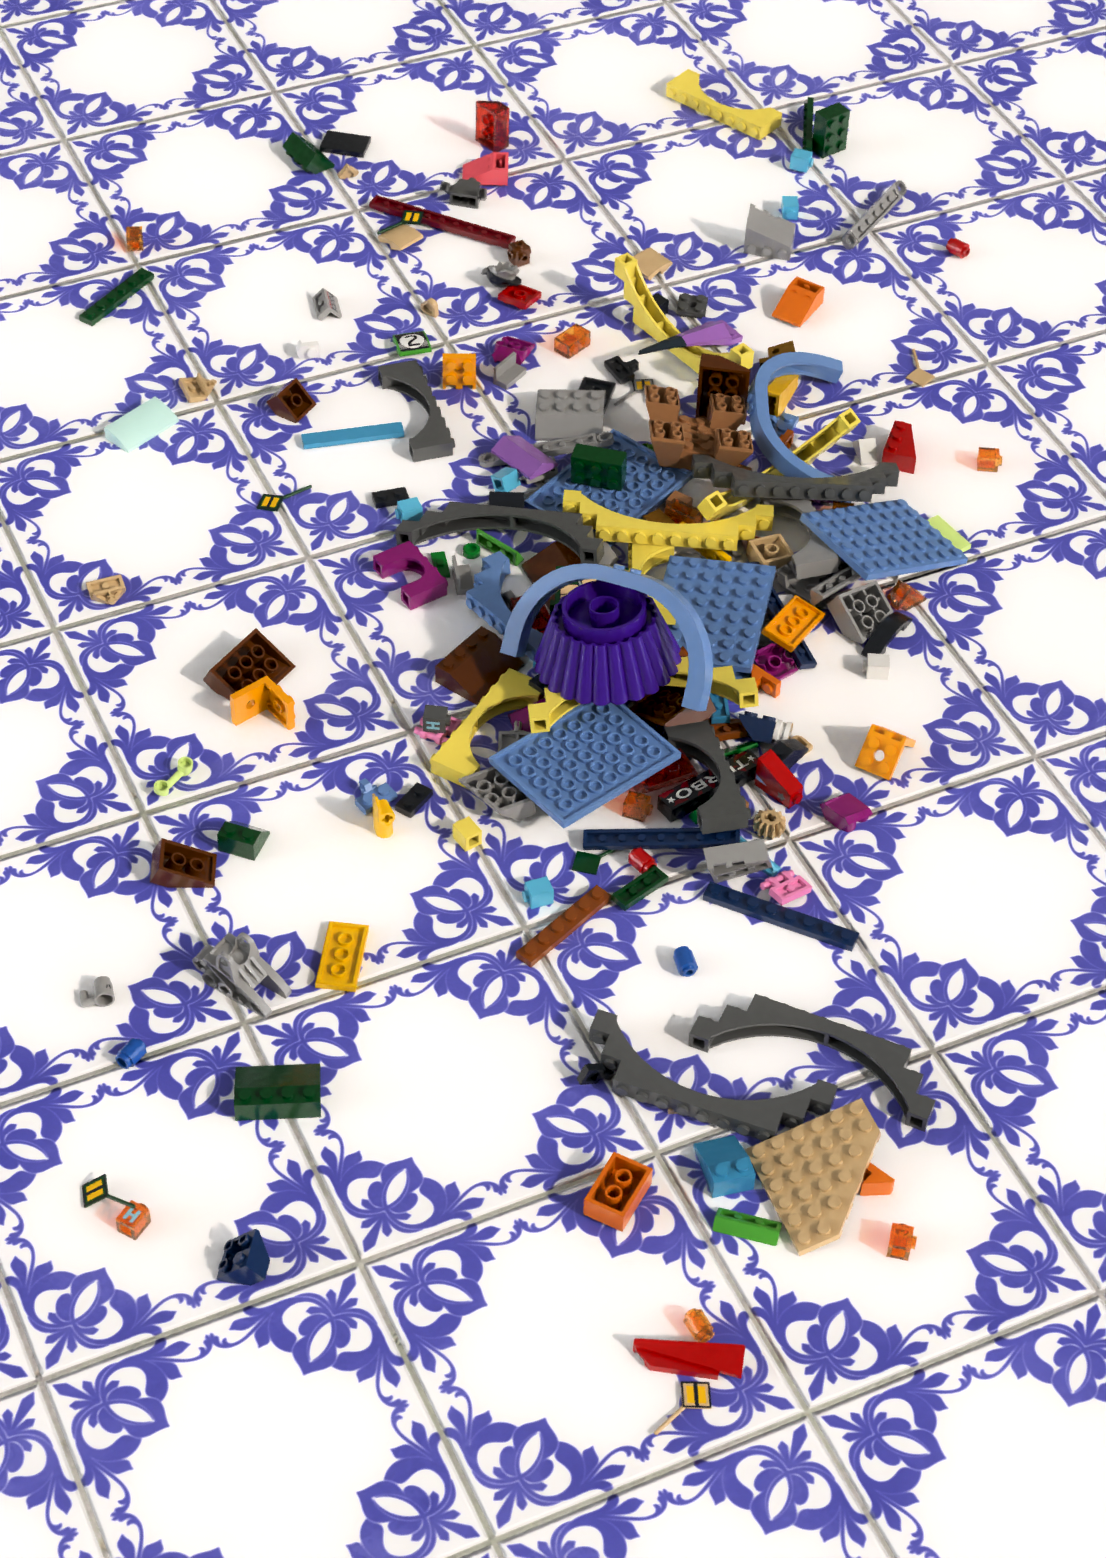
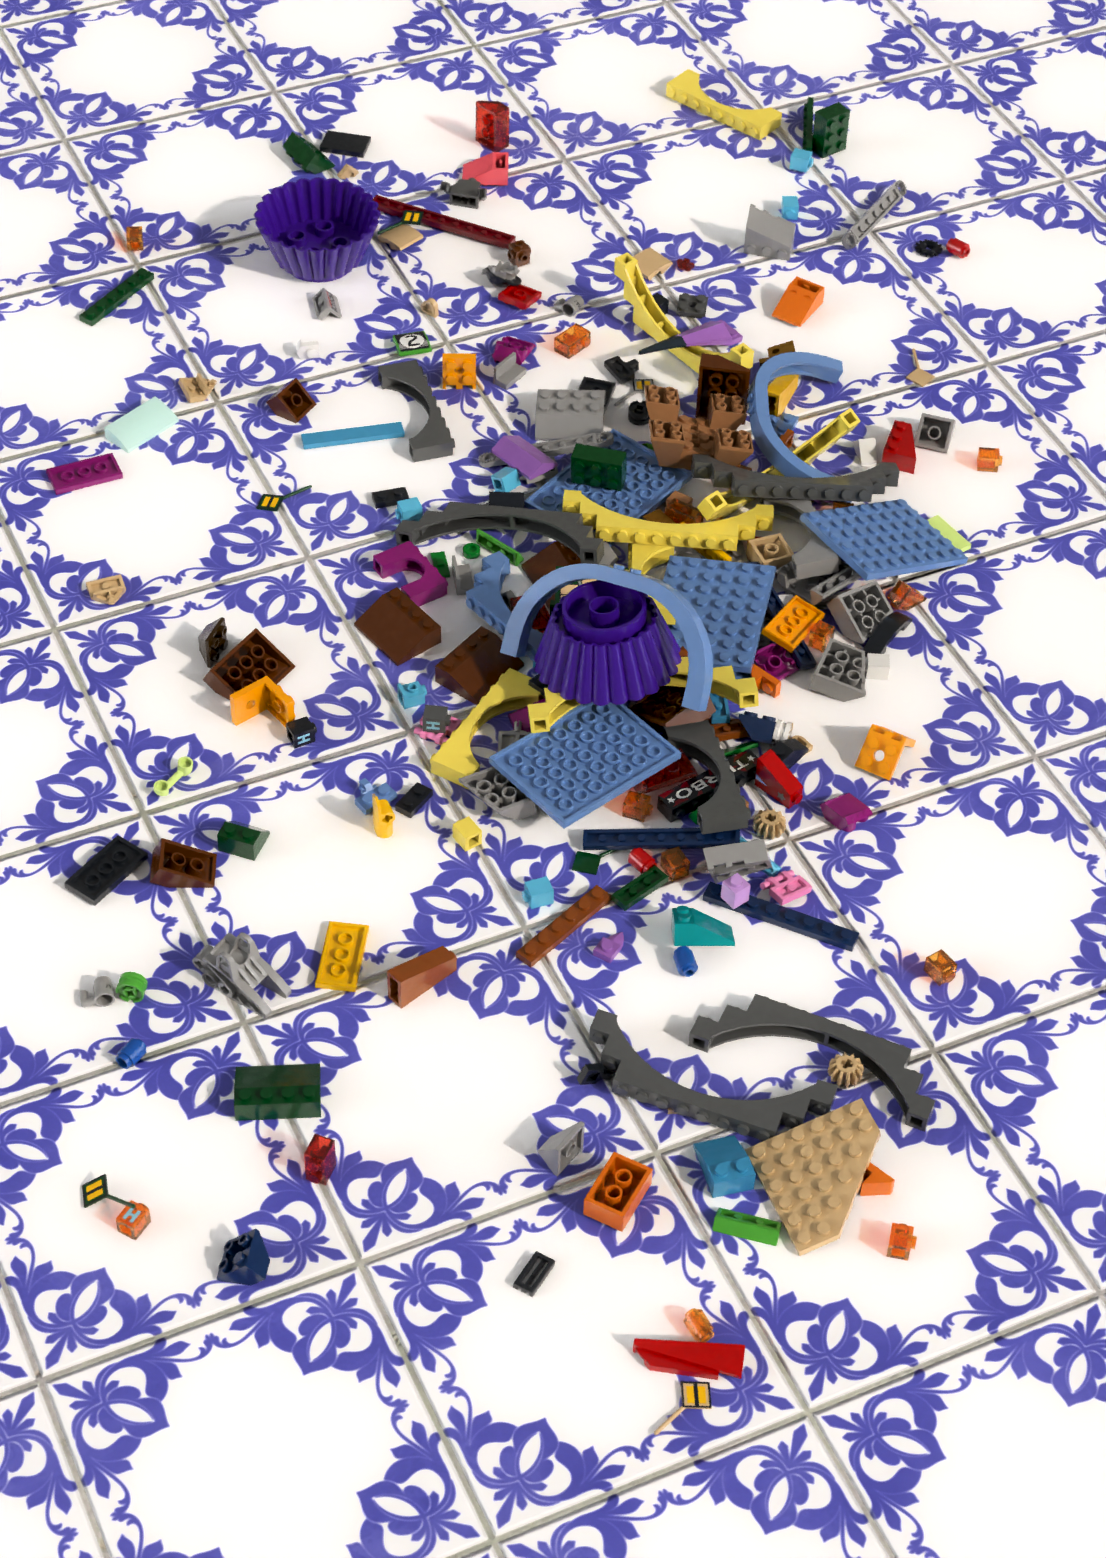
(84, 473): none -> magenta tile
(106, 870): none -> black plate
(131, 986): none -> bright green wheel
(213, 641): none -> dark brown slope
(301, 732): none -> black brick
(317, 227): none -> dark purple piece
(320, 1159): none -> clear red brick
(399, 627): none -> reddish brown slope
(411, 694): none -> medium azure brick
(419, 975): none -> dark orange slope
(526, 1287): none -> black tile
(563, 1147): none -> light grey slope
(570, 306): none -> light grey piece
(609, 947): none -> medium lavender plate
(638, 413): none -> black wheel
(675, 863): none -> clear orange brick
(685, 264): none -> clear red plant
(698, 929): none -> teal slope
(735, 891): none -> lavender brick
(820, 635): none -> clear orange brick
(840, 672): none -> light grey wedge
(845, 1070): none -> tan gear
(935, 248): none -> black gear
(935, 432): none -> light grey slope
(940, 967): none -> clear orange brick

